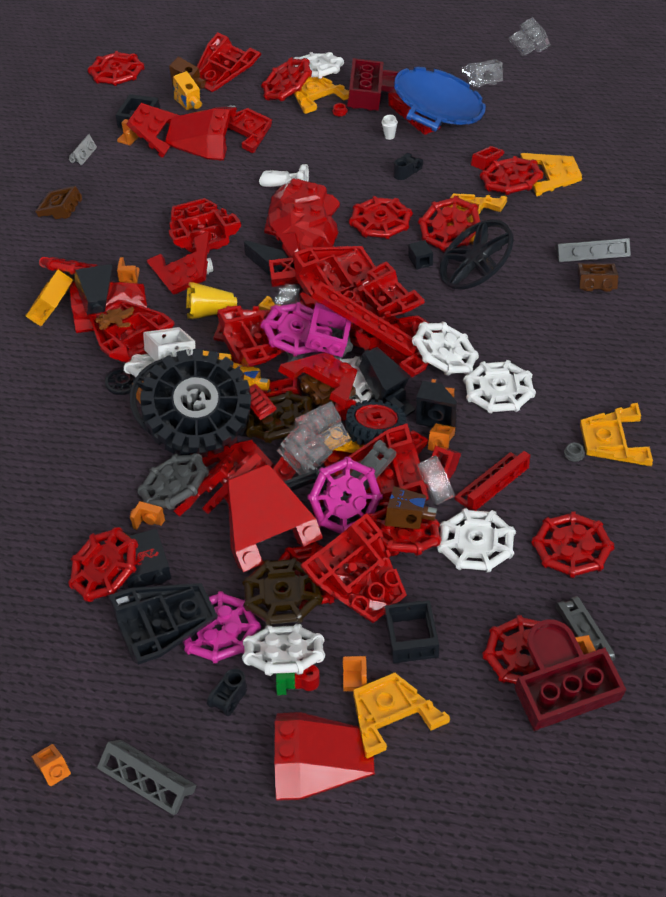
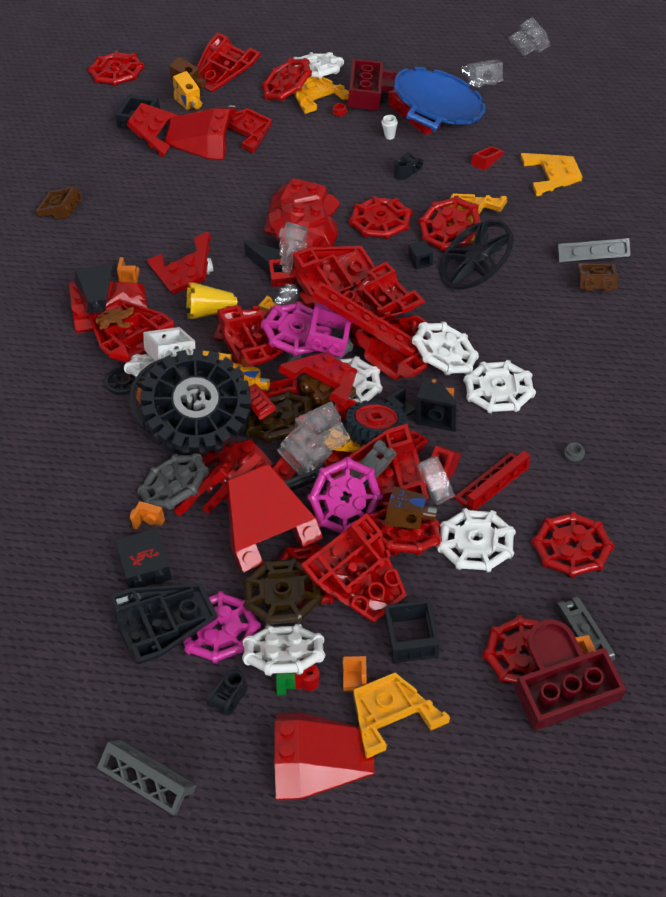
(49, 297): light orange window -> none
(51, 764): orange bracket -> none
(65, 266): red plate -> none
(83, 150): light grey hinge -> none
(93, 554): red plate -> none
(128, 135): orange panel -> none
(199, 217): red wedge -> none
(278, 178): white piece -> none
(293, 239): none -> clear brick
(382, 373): black slope -> none
(440, 436): orange bracket -> none
(510, 176): red plate -> none
(606, 439): light orange wing -> none

